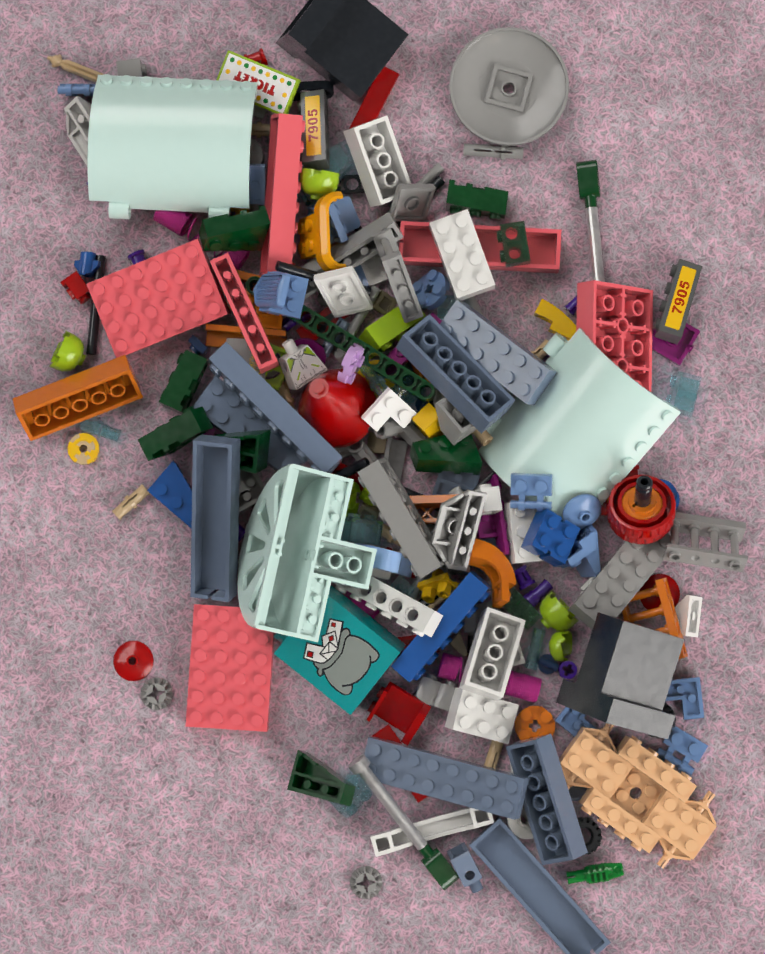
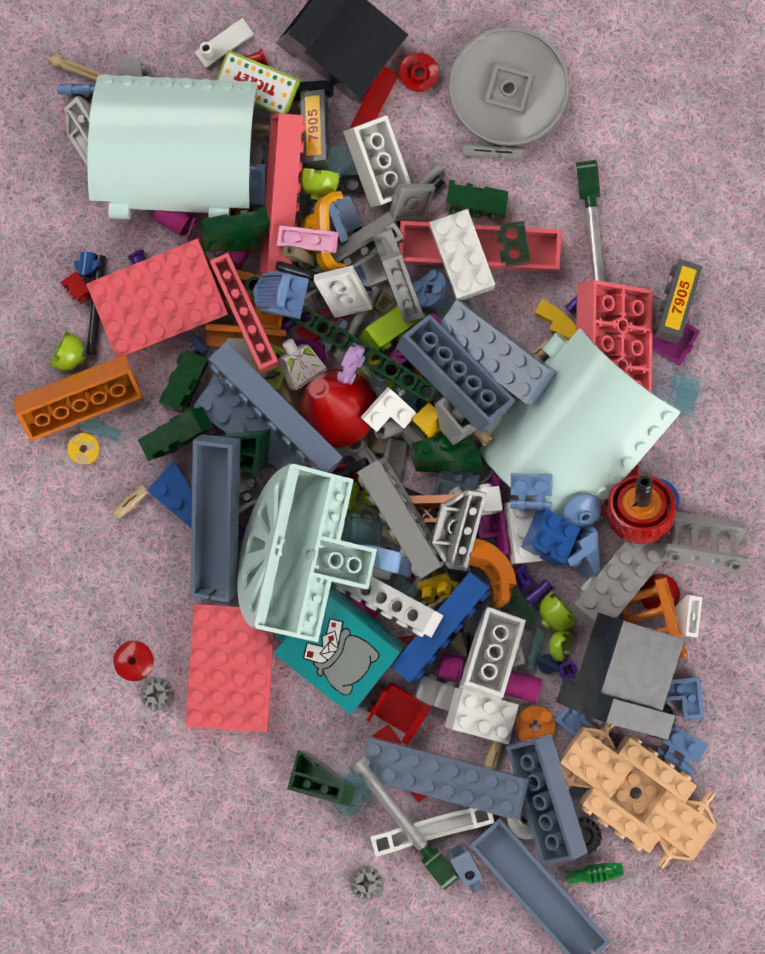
(229, 39): none -> white piece
(299, 256): none -> dark tan piece
(307, 238): none -> bright pink tile
(418, 62): none -> red dish

